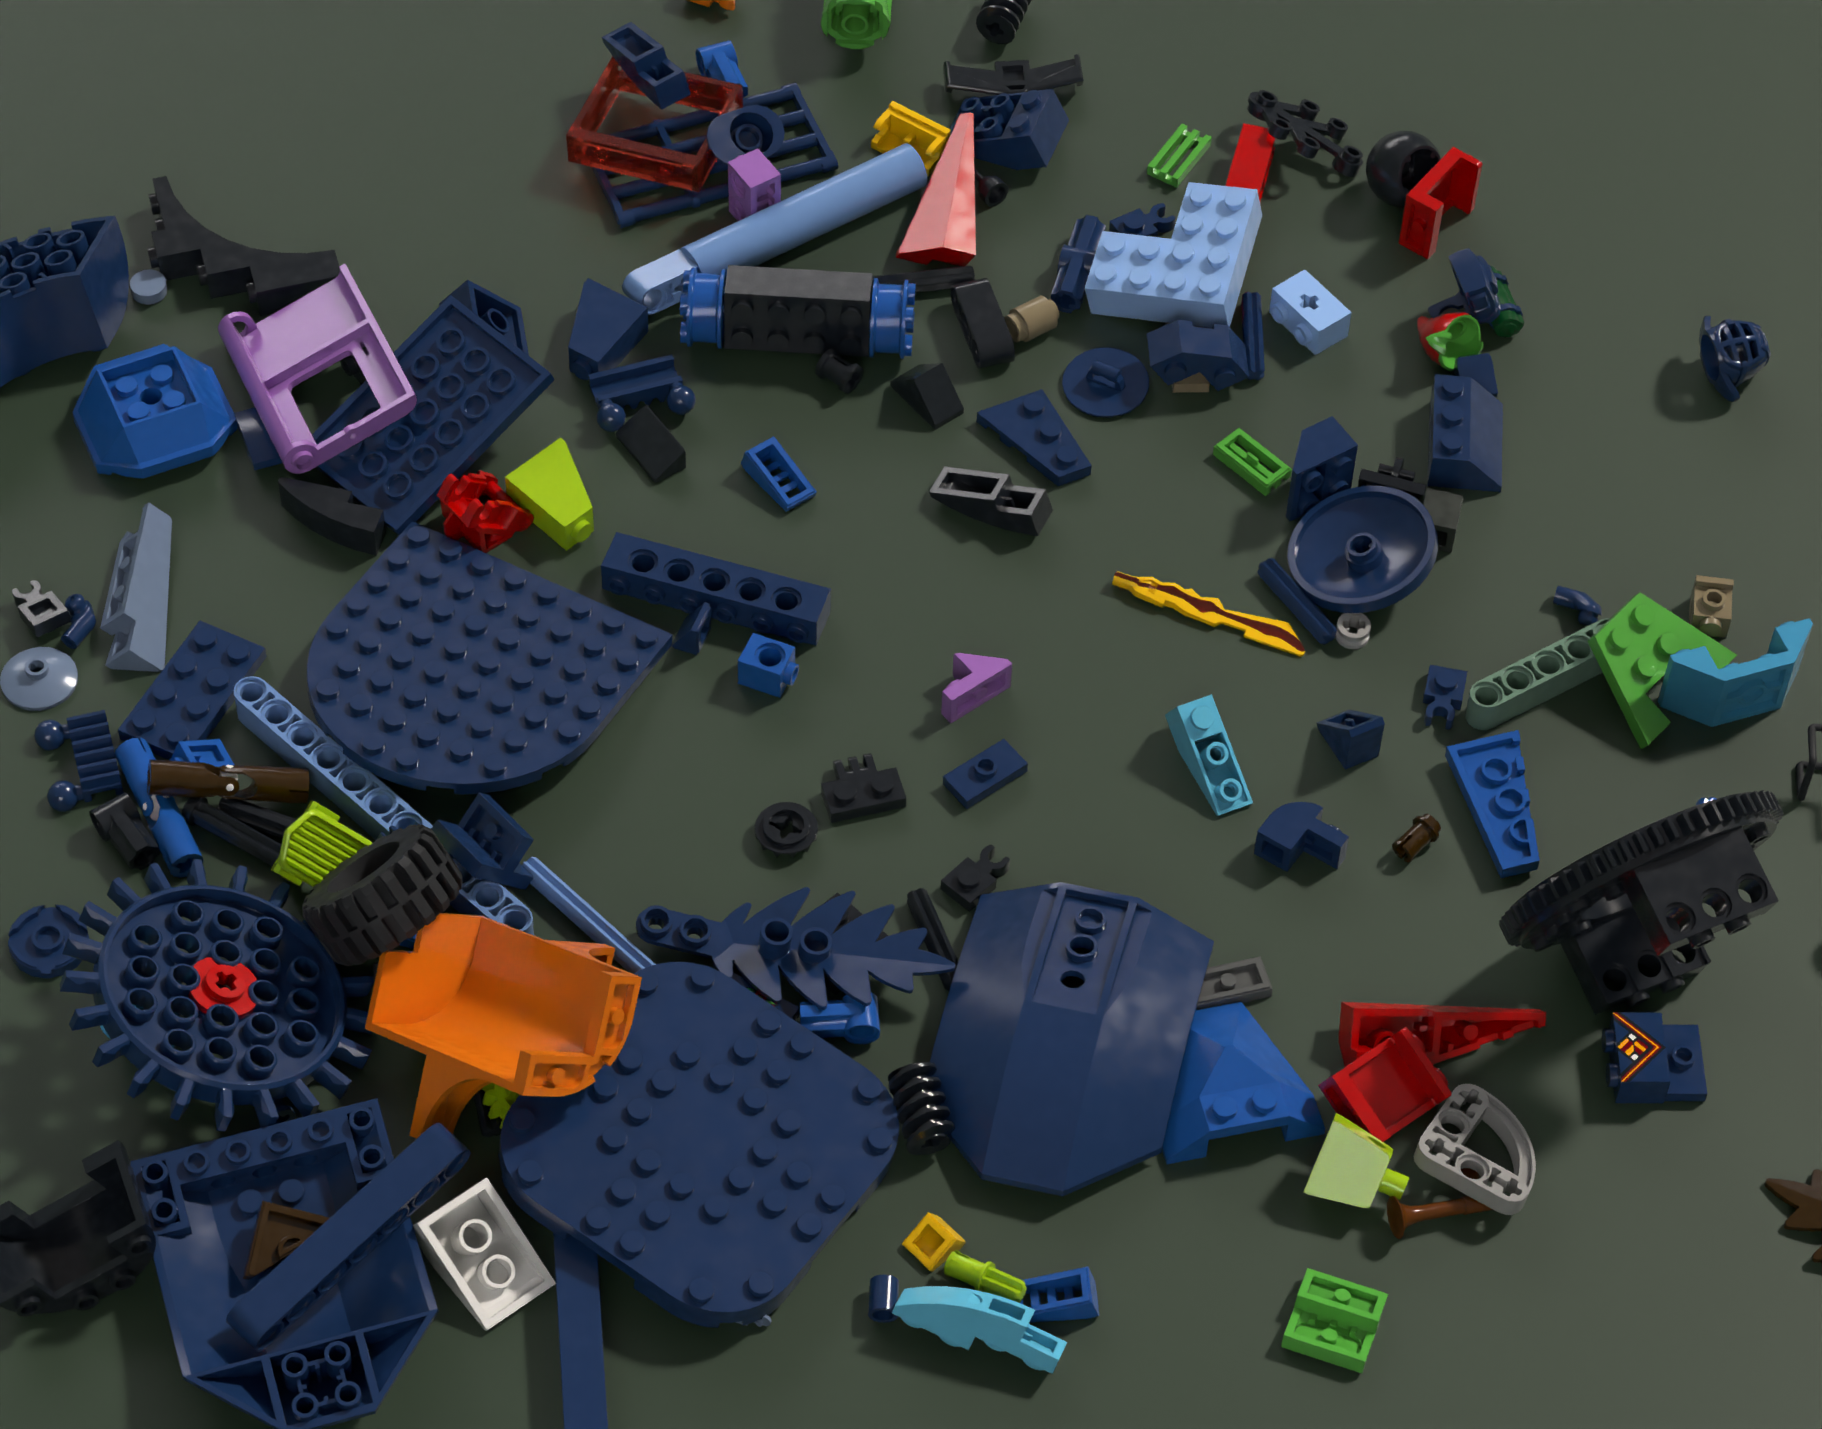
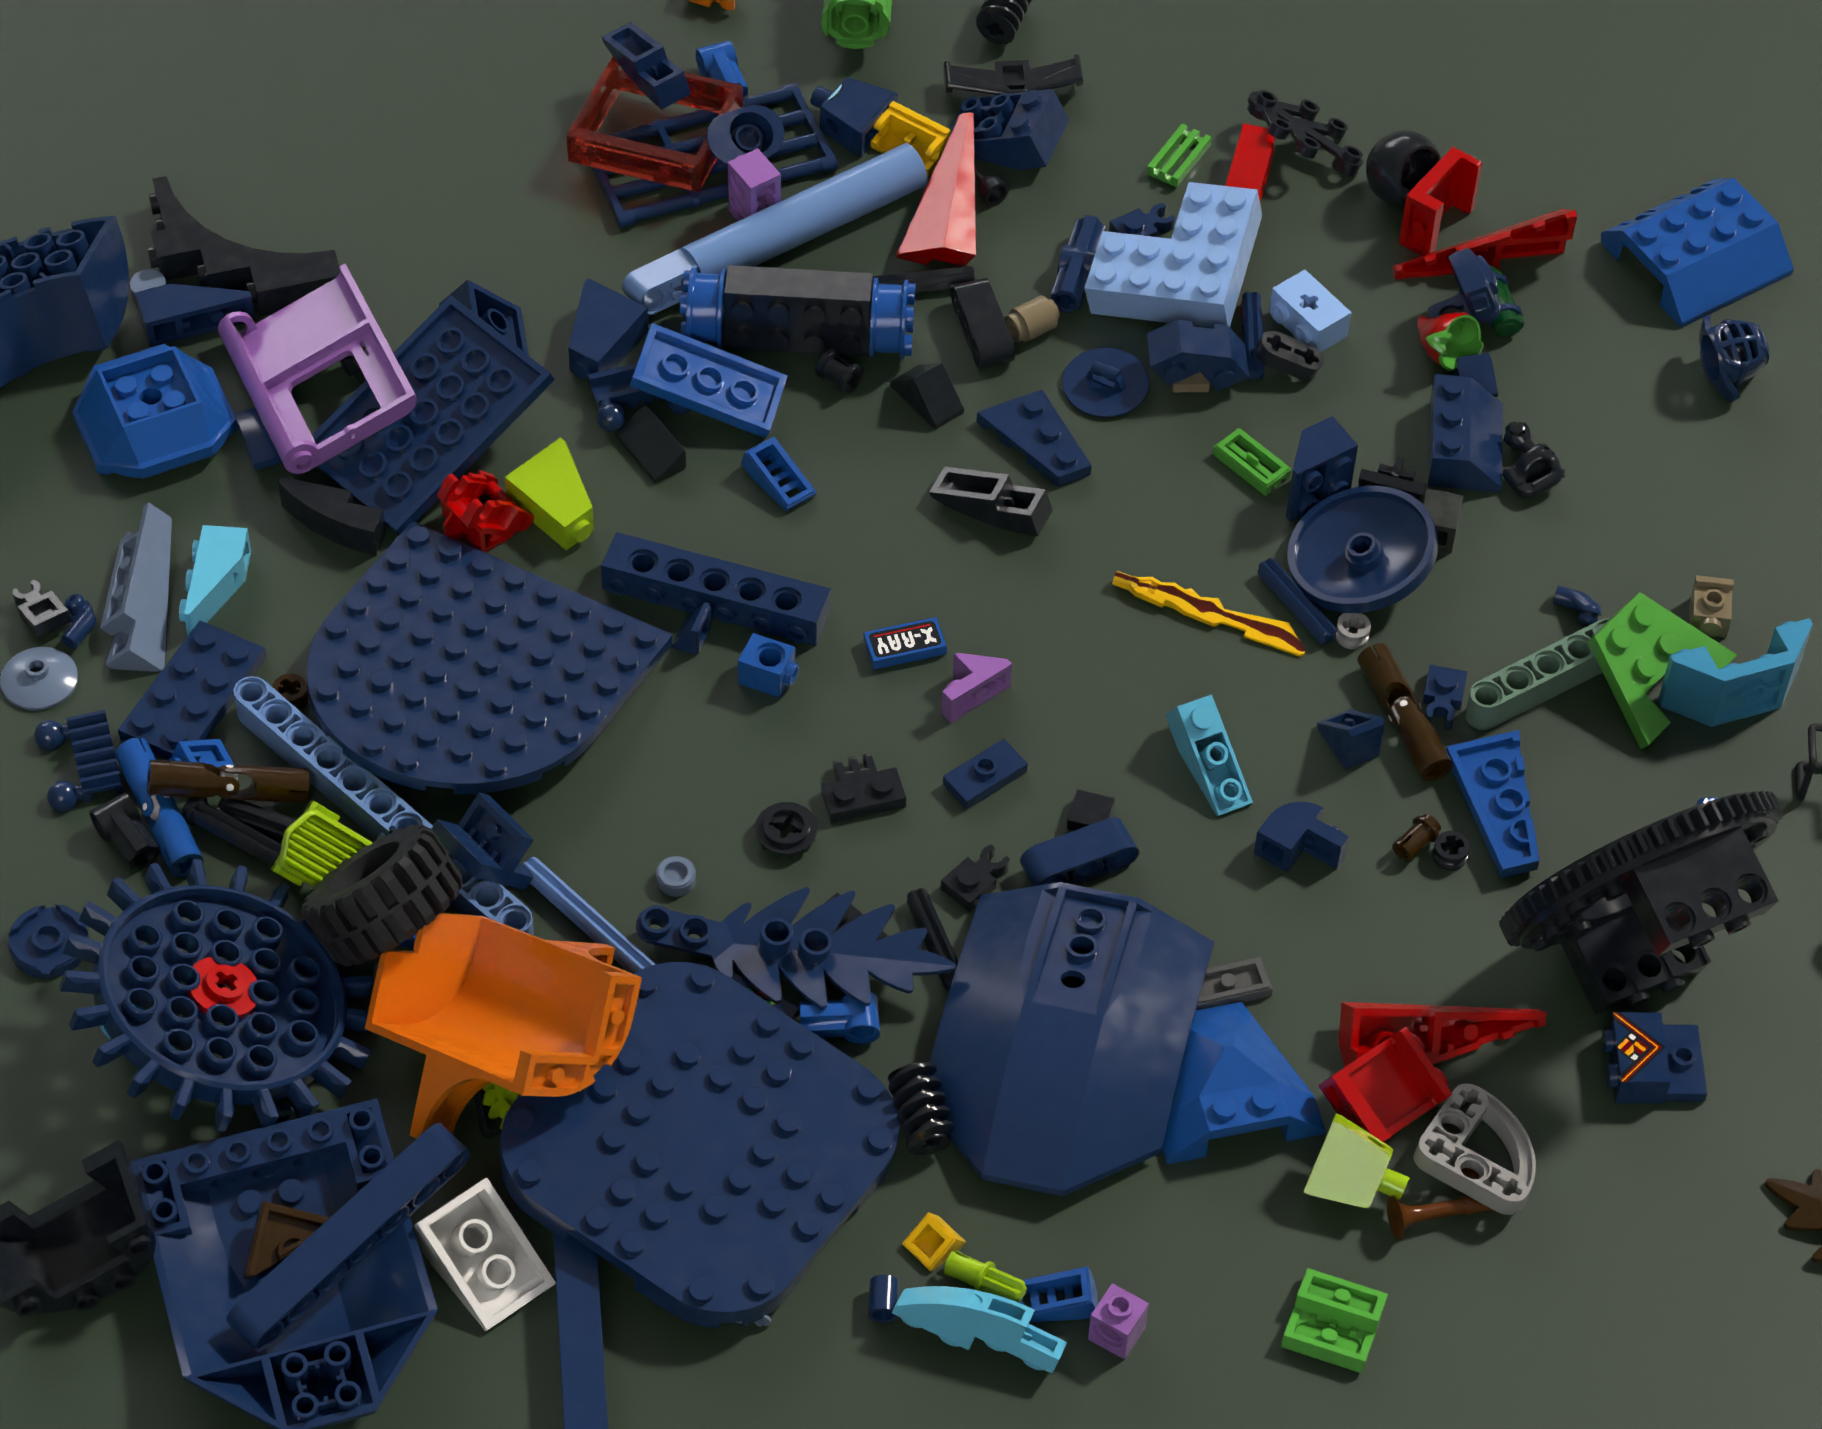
(187, 311): none -> dark blue slope
(217, 574): none -> medium azure slope
(295, 684): none -> dark brown bush
(676, 876): none -> sand blue tile
(708, 380): none -> blue plate
(851, 112): none -> dark blue torso
(904, 643): none -> tile
(1081, 854): none -> dark blue beam
(1089, 809): none -> black tile
(1118, 1321): none -> medium lavender brick
(1289, 355): none -> black beam
(1415, 729): none -> dark brown piece
(1446, 860): none -> black bush
(1529, 238): none -> red wedge
(1534, 463): none -> black piece
(1705, 248): none -> blue slope

